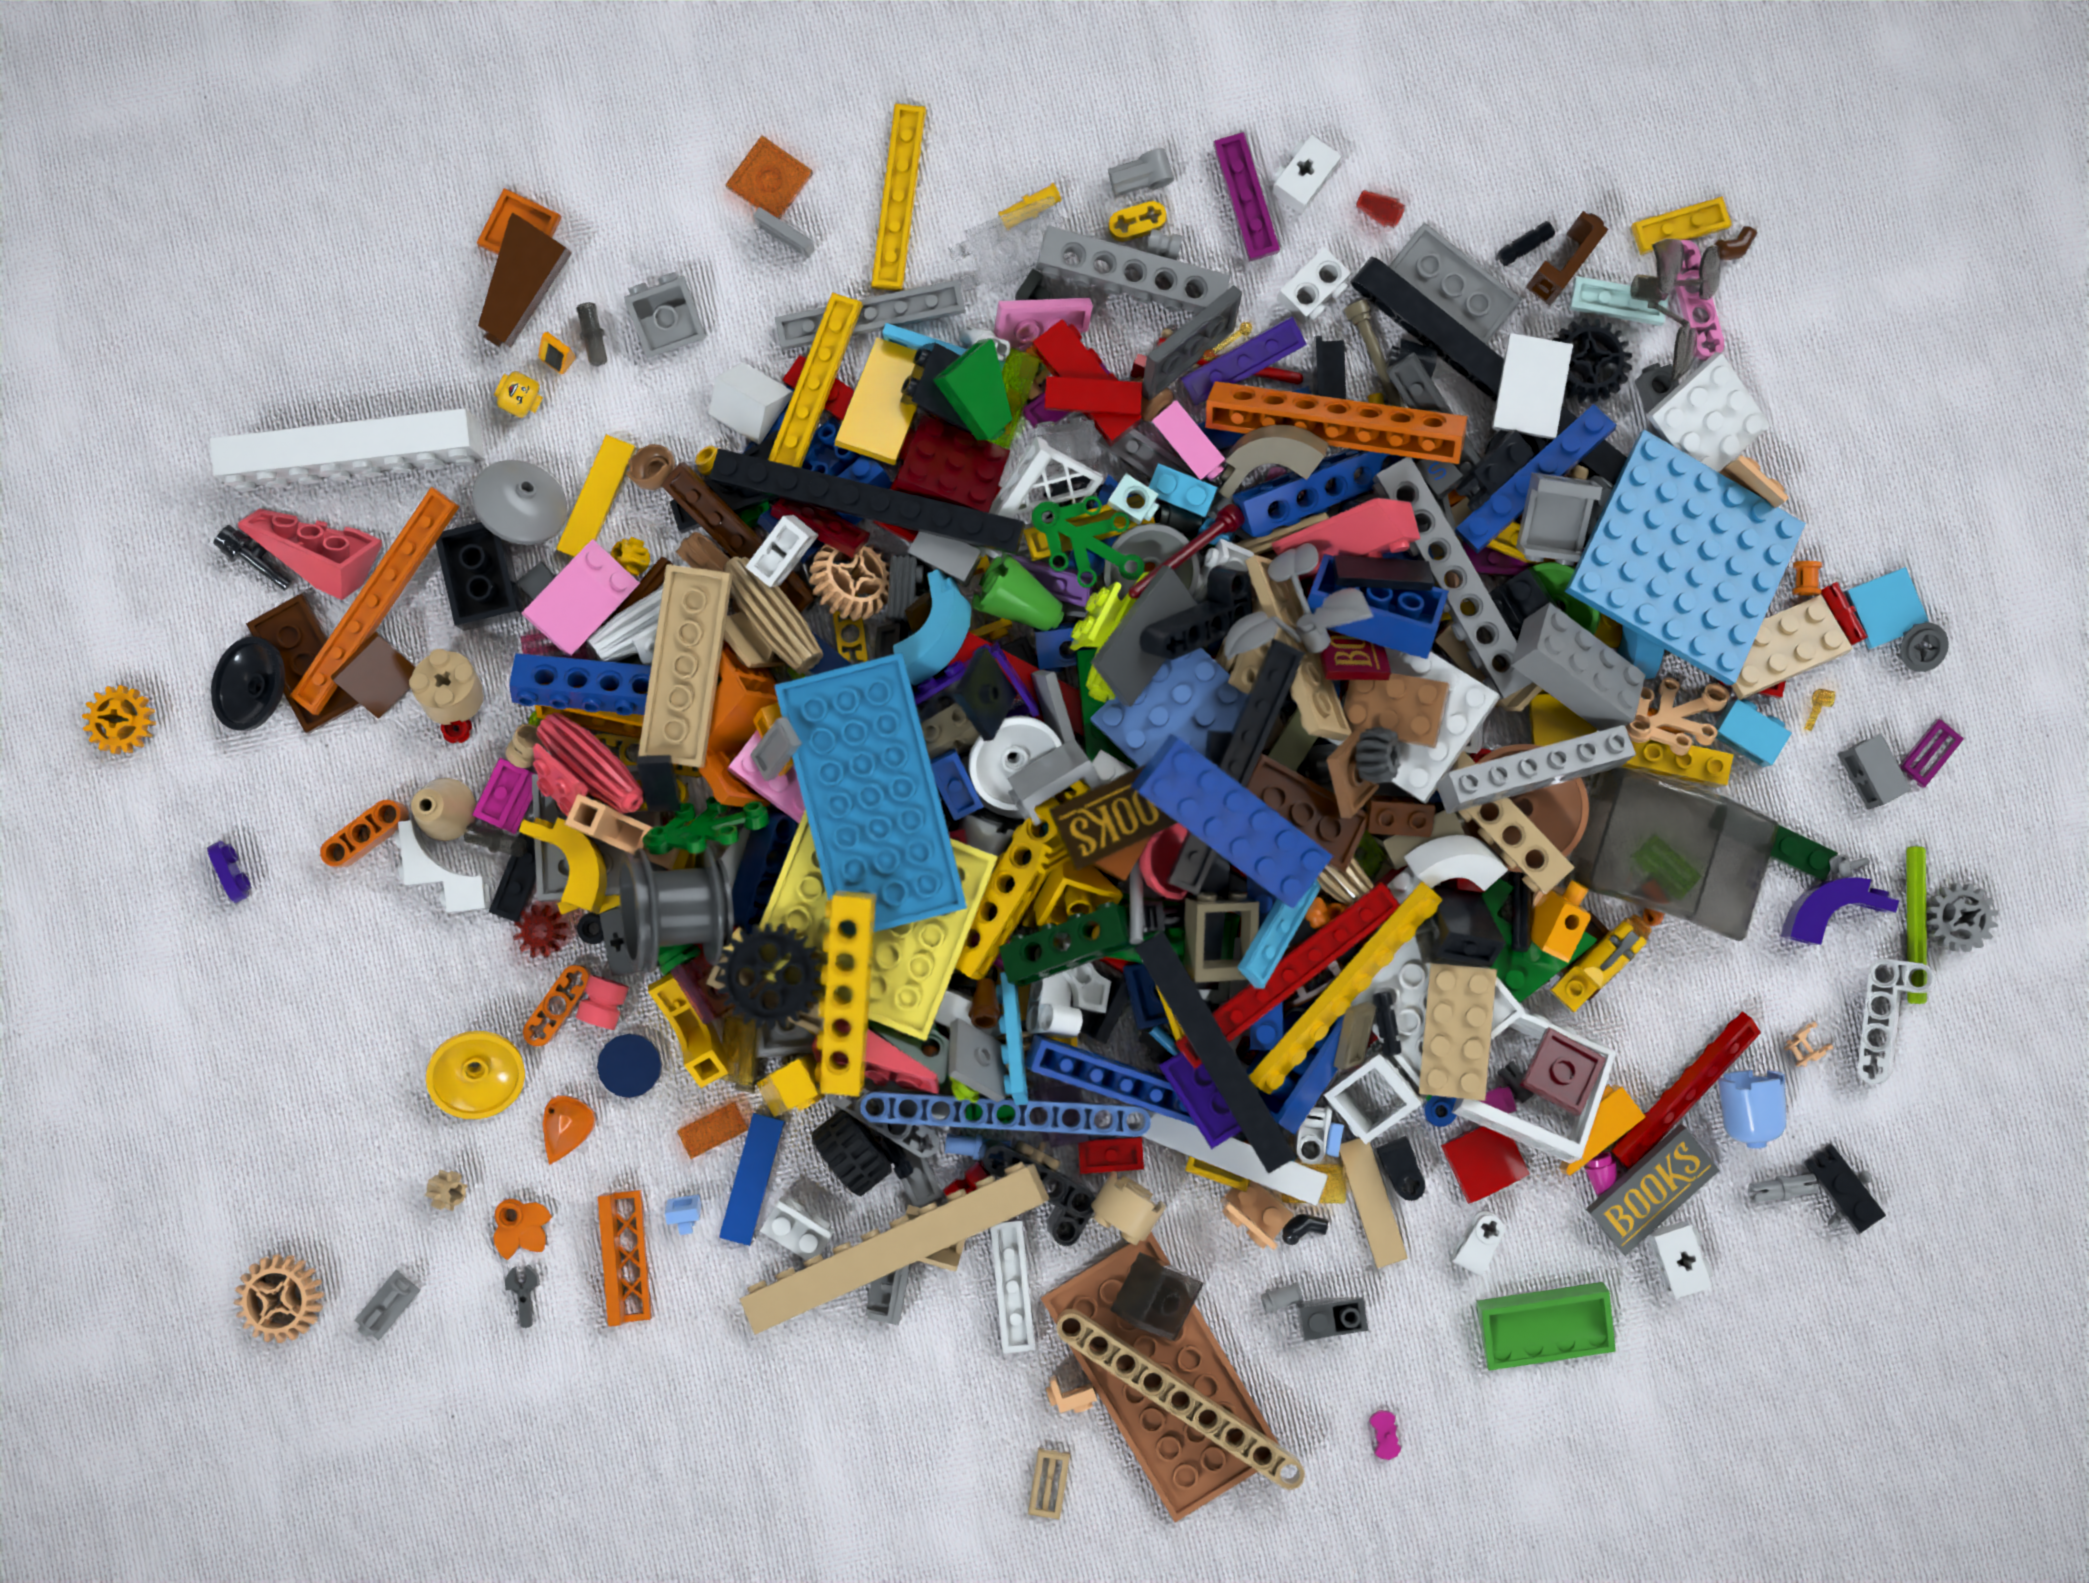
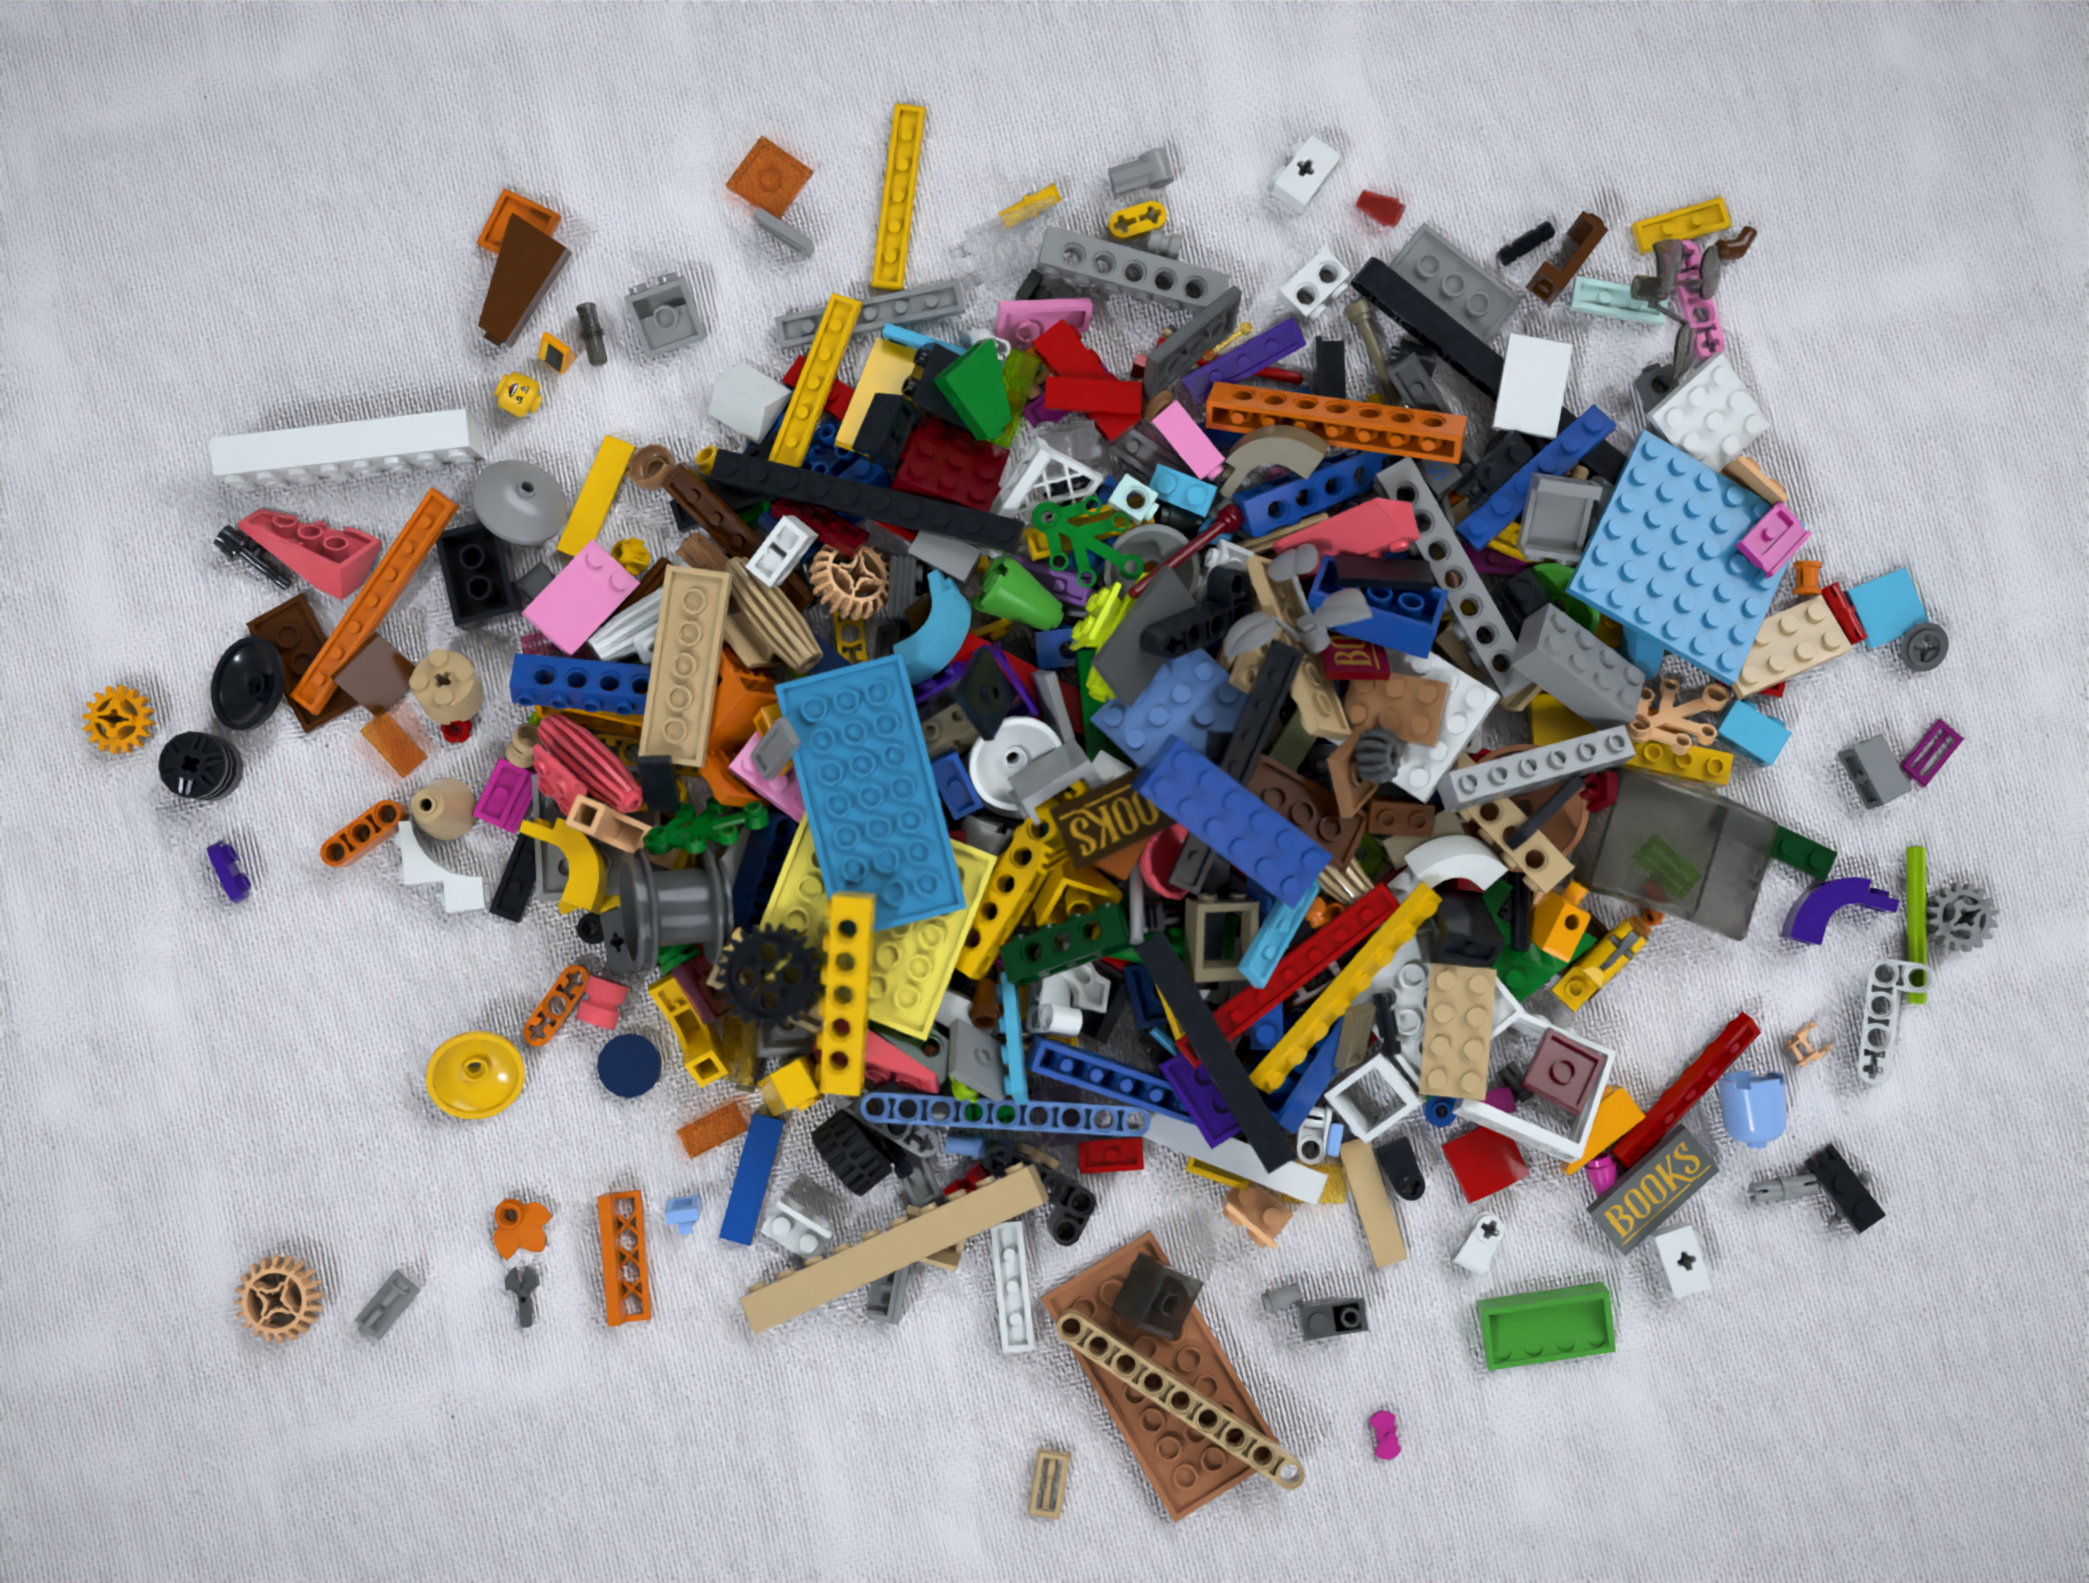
(216, 774): none -> black wheel
(393, 743): none -> clear orange tile
(446, 1190): tan gear -> none
(496, 840): clear smoke axle -> none
(540, 918): clear red gear -> none
(566, 1126): orange piece -> none
(885, 429): none -> black hinge
(1077, 1398): light nougat bracket -> none
(1127, 1207): tan brick -> none
(1246, 196): magenta plate -> none
(1302, 1224): black arm -> none
(1545, 812): none -> black tile
(1588, 347): black gear -> none
(1600, 790): none -> dark red tile
(1773, 539): none -> plate
(1820, 699): clear yellow hand -> none
(1843, 865): light grey hand -> none

